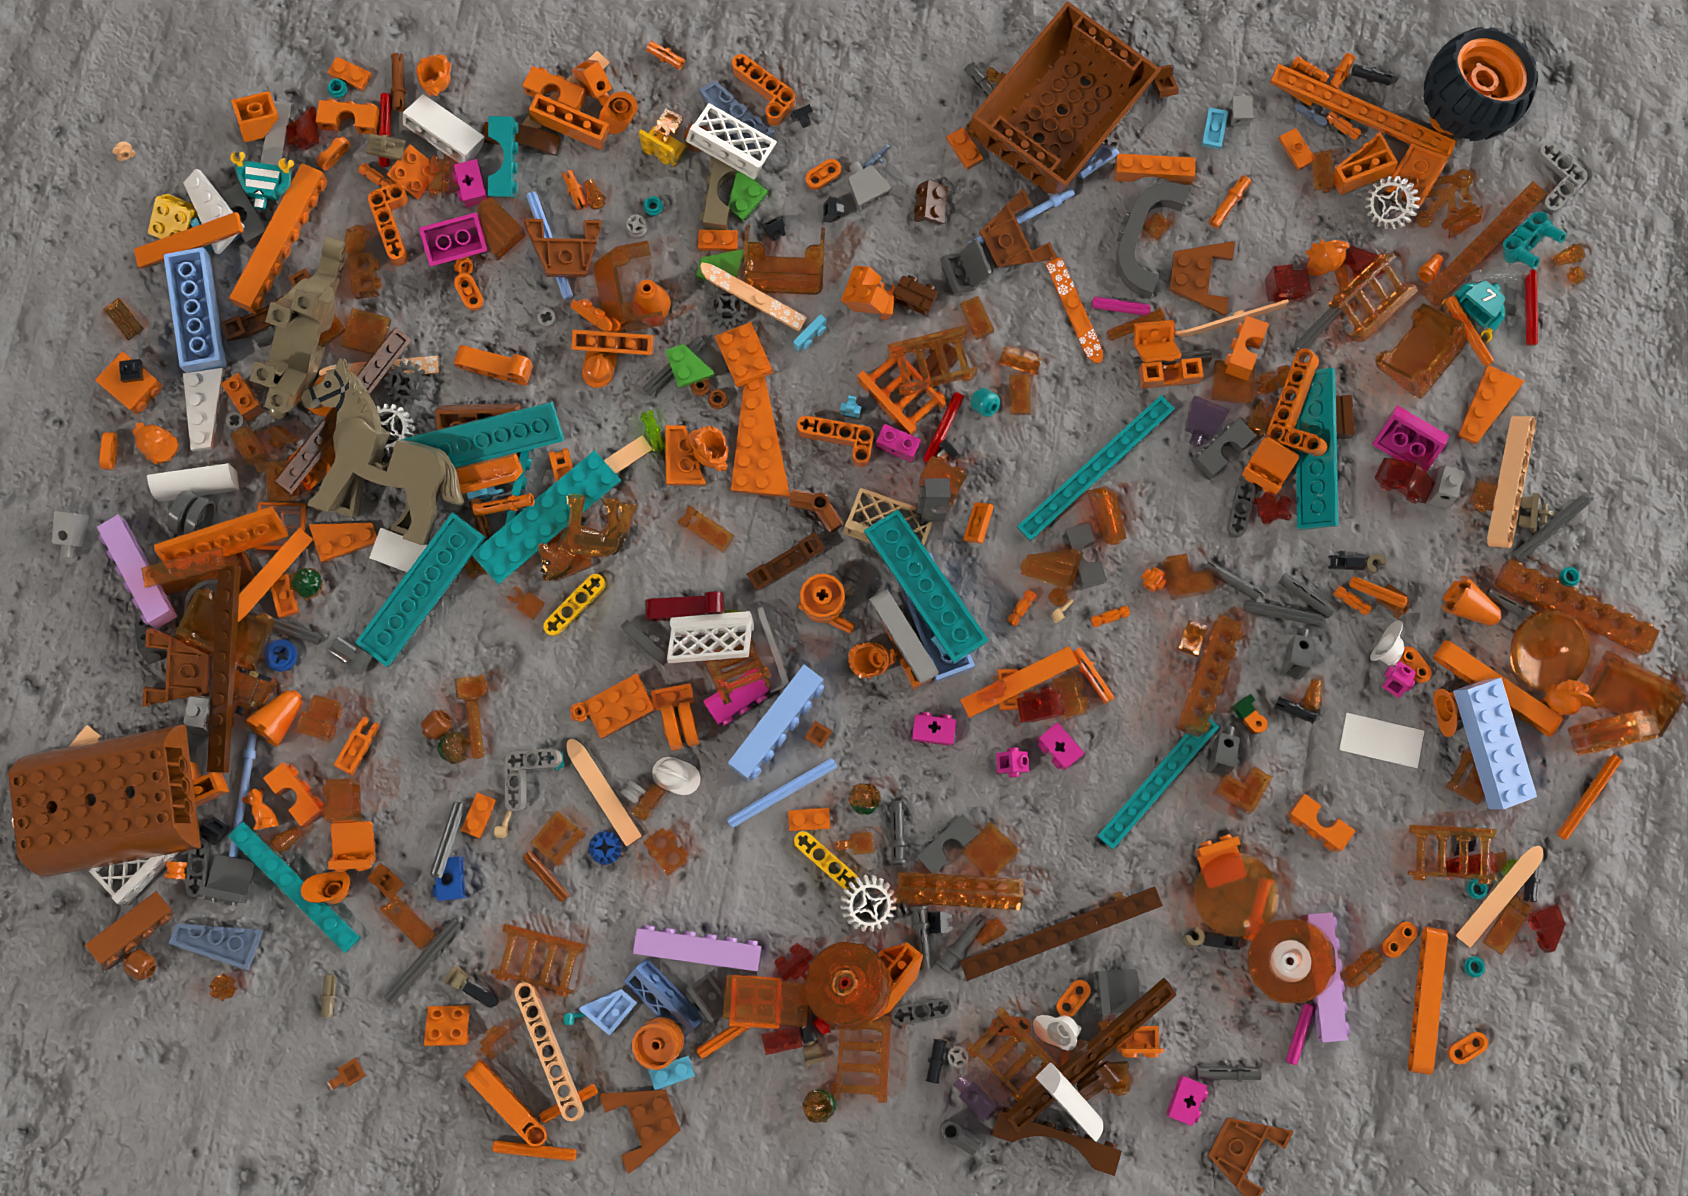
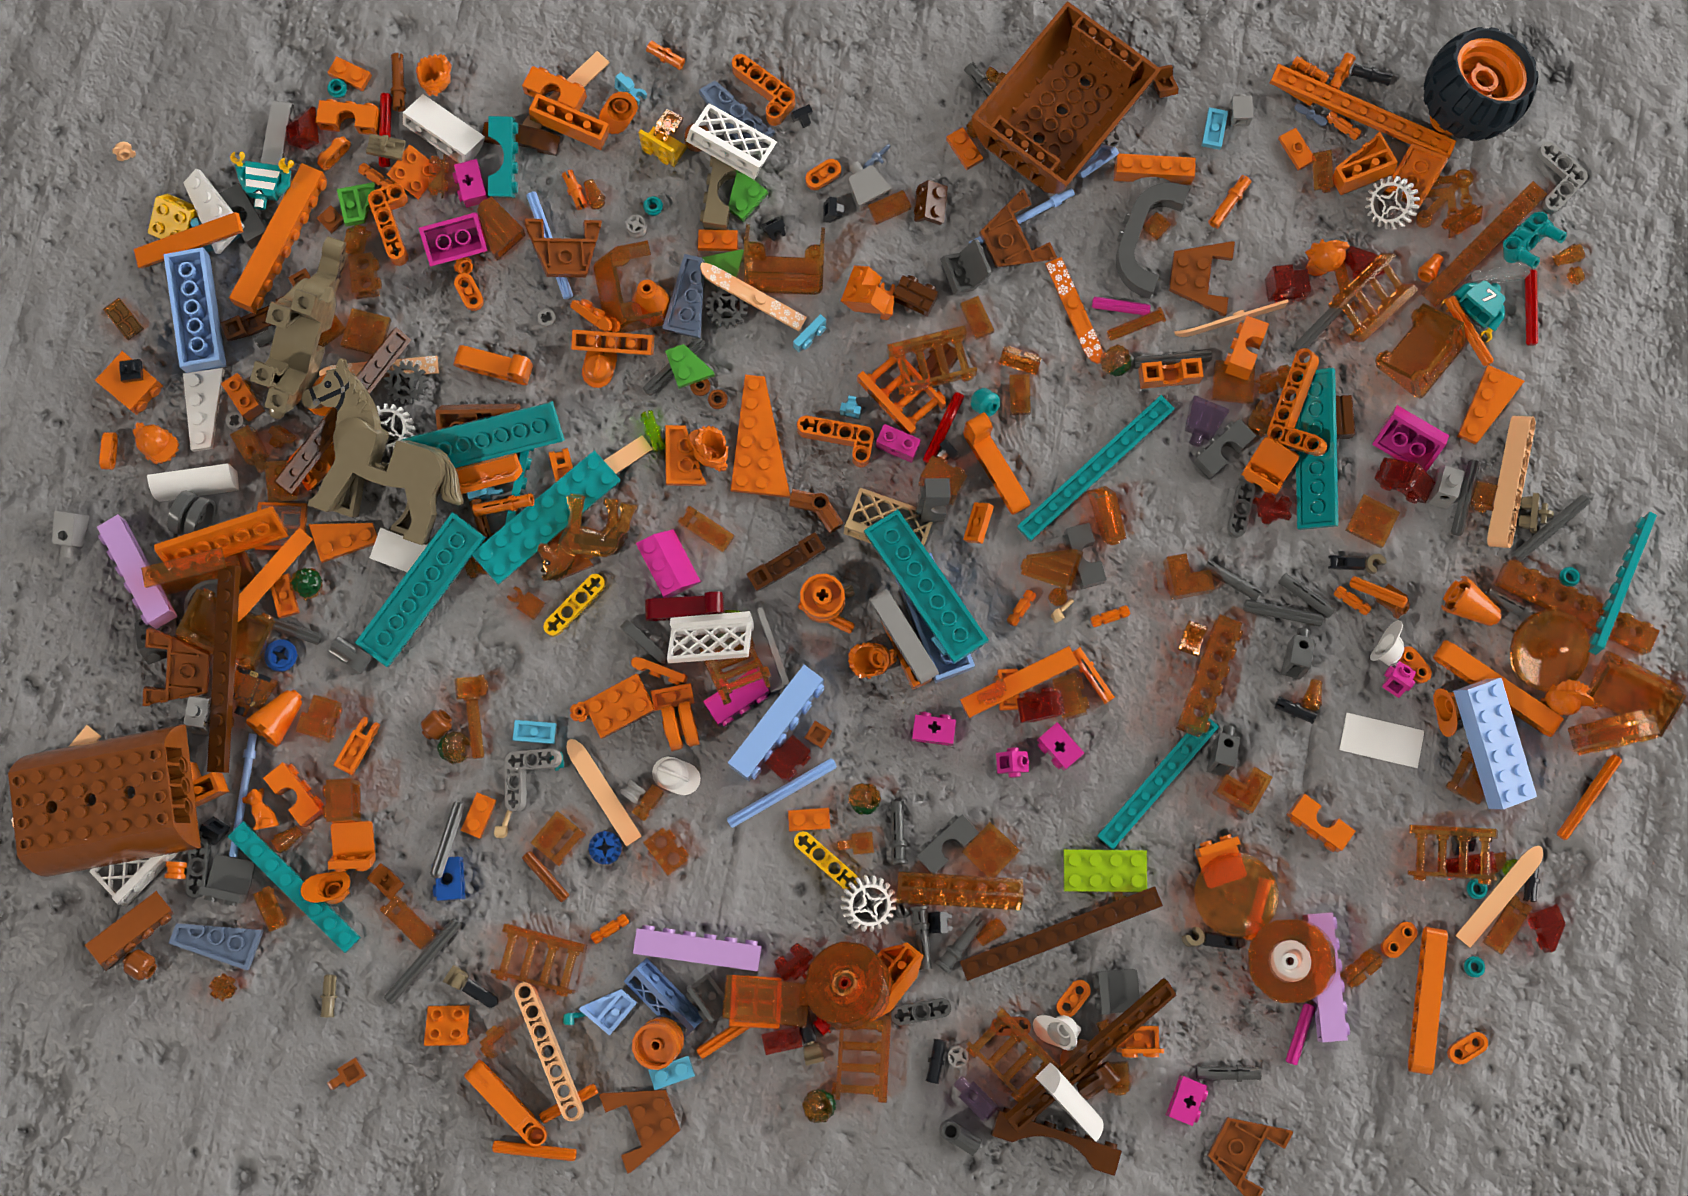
(255, 115): orange slope -> none
(270, 909): none -> clear orange hinge
(330, 219): none -> dark orange plate
(355, 203): none -> bright green wing
(534, 732): none -> medium azure plate
(593, 79): orange torso -> none
(609, 928): none -> orange axle
(626, 84): none -> medium azure plate
(658, 670): none -> orange hinge
(668, 563): none -> dark pink slope
(685, 307): none -> sand blue wing
(743, 354): orange plate -> none
(787, 759): none -> clear red brick
(889, 207): none -> clear orange plate
(977, 434): none -> orange beam
(1104, 870): none -> lime plate
(1116, 360): none -> clear orange piece
(1153, 579): orange gear -> none
(1155, 341): orange bracket -> none
(1249, 716): leg -> none
(1372, 521): none -> clear orange plate
(1465, 497): none -> dark grey axle
(1619, 588): none -> teal plate

